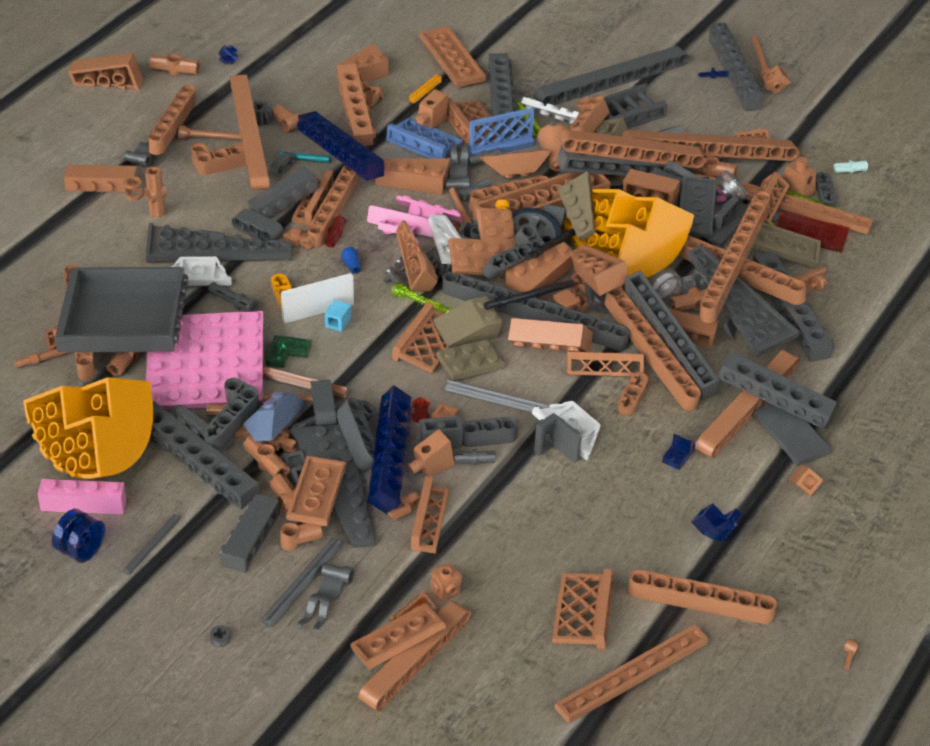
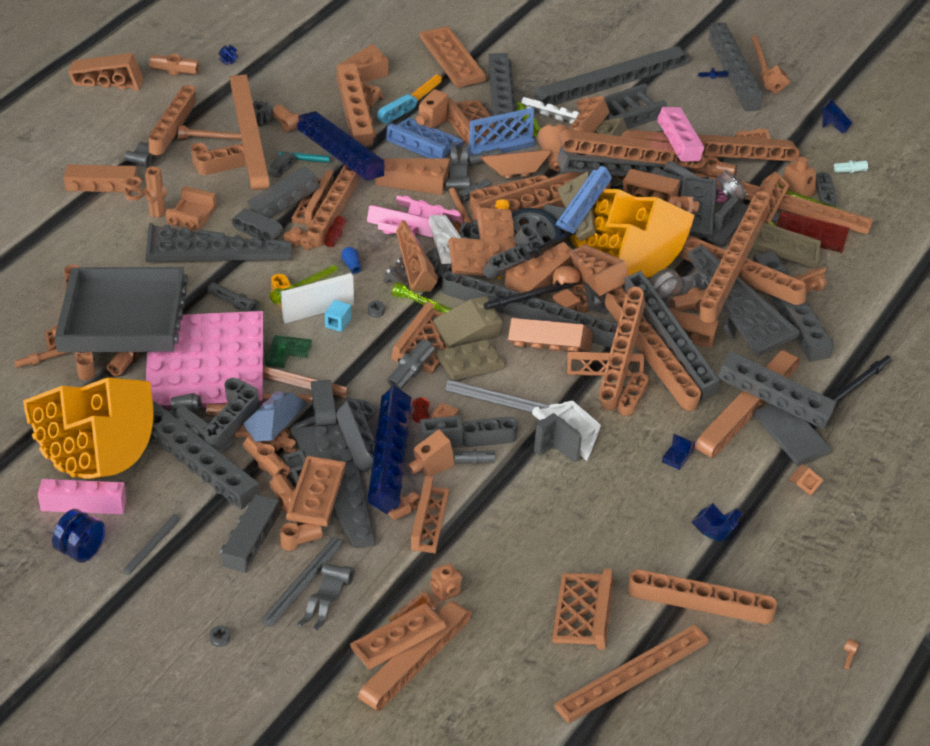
(190, 401): none -> dark grey cone
(192, 209): none -> nougat panel
(203, 271): white wing -> none
(275, 295): none -> clear neon green piece
(372, 309): none -> dark grey bush
(405, 103): none -> medium azure beam
(411, 364): none -> dark grey piece
(565, 274): none -> nougat hair
(584, 200): none -> medium blue fence
(622, 355): none -> nougat beam
(680, 134): none -> bright pink brick
(684, 203): none -> nougat hips
(834, 114): none -> clear blue slope
(875, 368): none -> black bar

